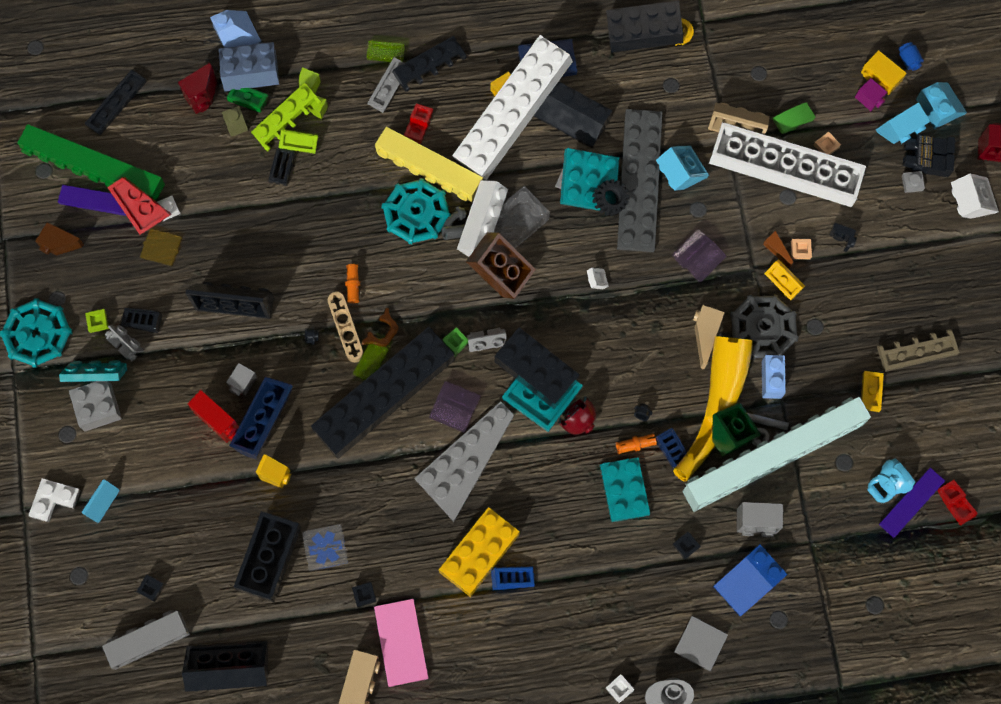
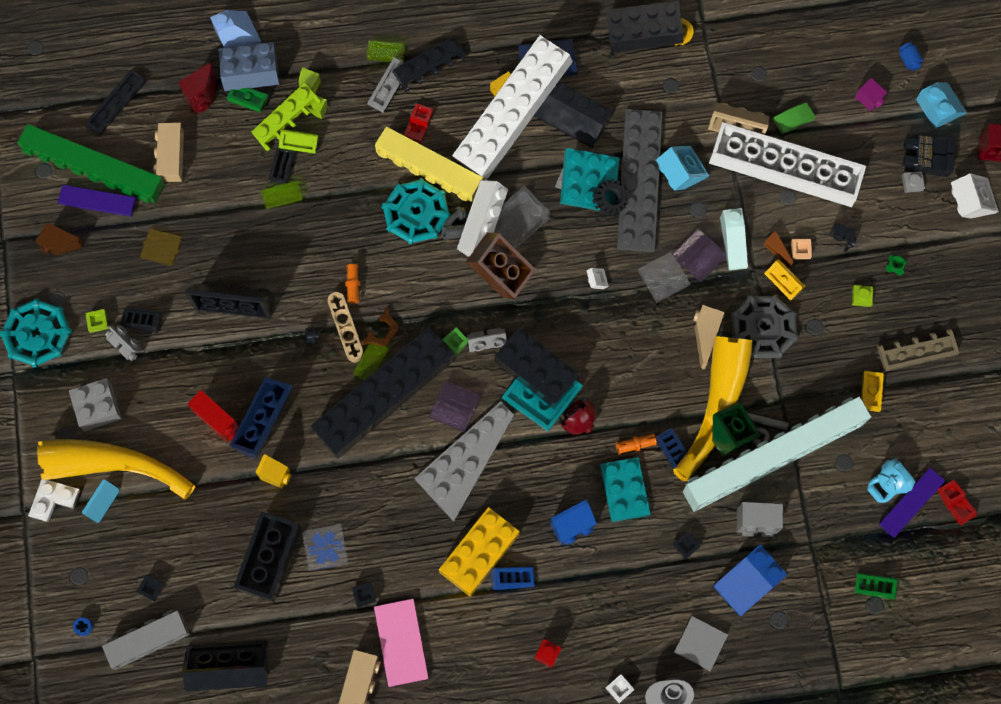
(80, 457): none -> yellow brick
(86, 621): none -> blue bush
(93, 371): teal plate -> none
(137, 205): red wing -> none
(169, 152): none -> tan brick
(170, 205): white plate -> none
(234, 121): olive brick -> none
(241, 380): light grey brick -> none
(281, 195): none -> clear neon green tile
(547, 653): none -> red brick
(573, 523): none -> blue slope
(642, 412): black plate -> none
(663, 277): none -> clear plate
(734, 238): none -> light aqua slope
(773, 376): light blue brick -> none
(827, 144): light nougat plate -> none
(862, 295): none -> lime plate
(877, 579): none -> green slope
(883, 72): yellow brick -> none
(901, 262): none -> green plate
(904, 124): medium azure slope -> none

